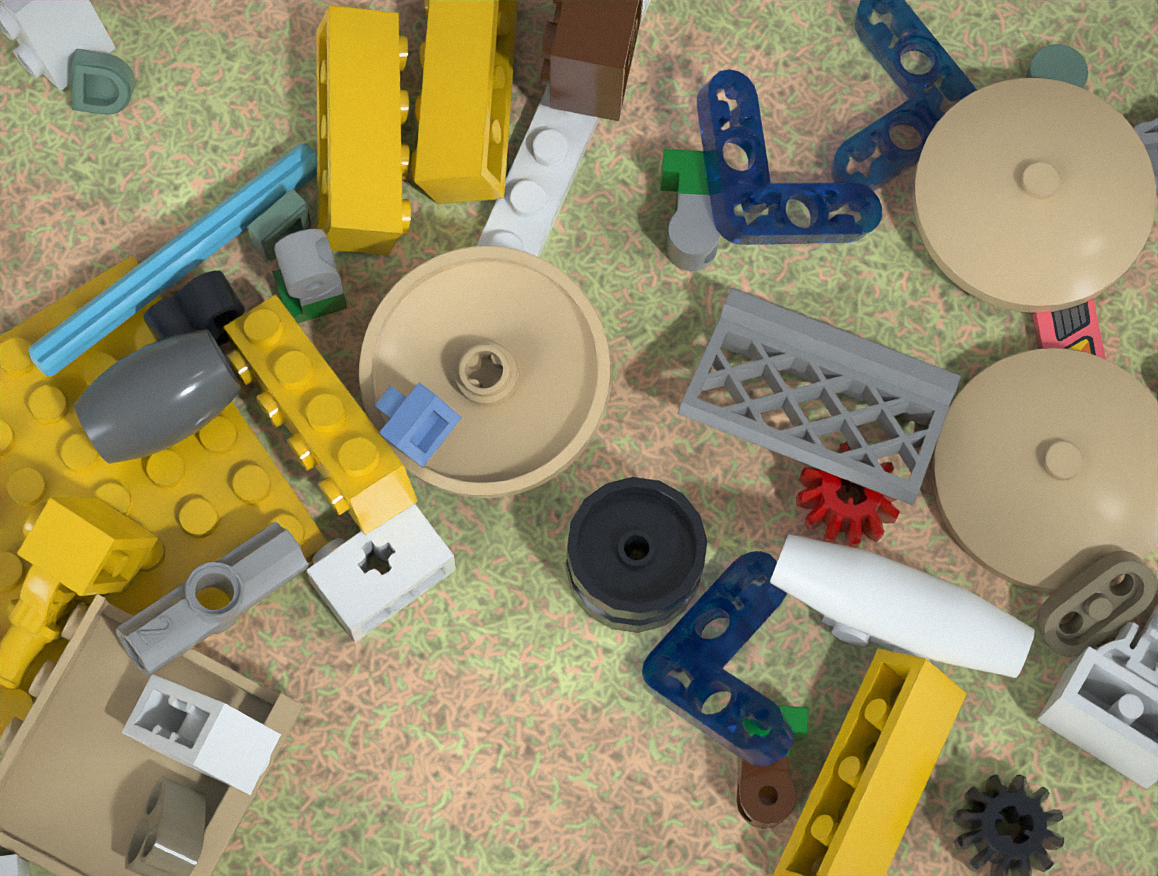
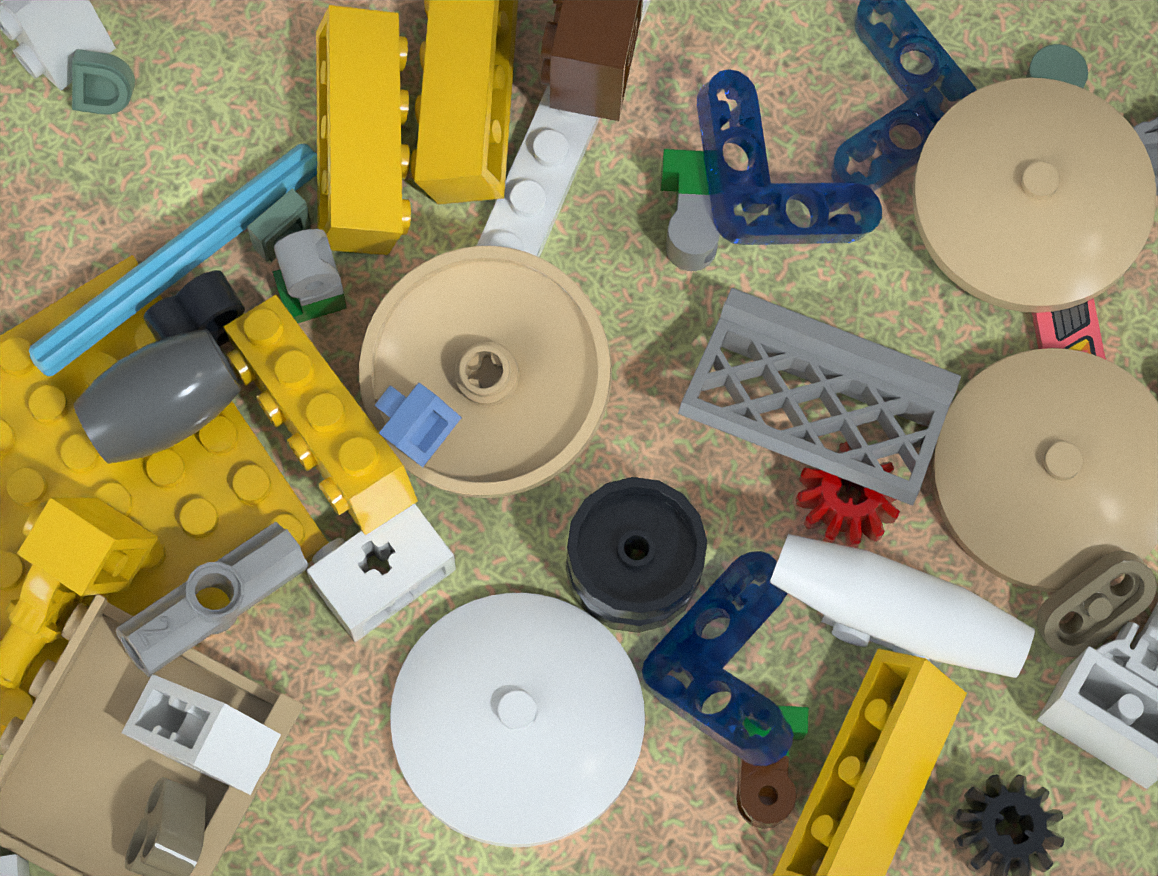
(517, 719): none -> white dish

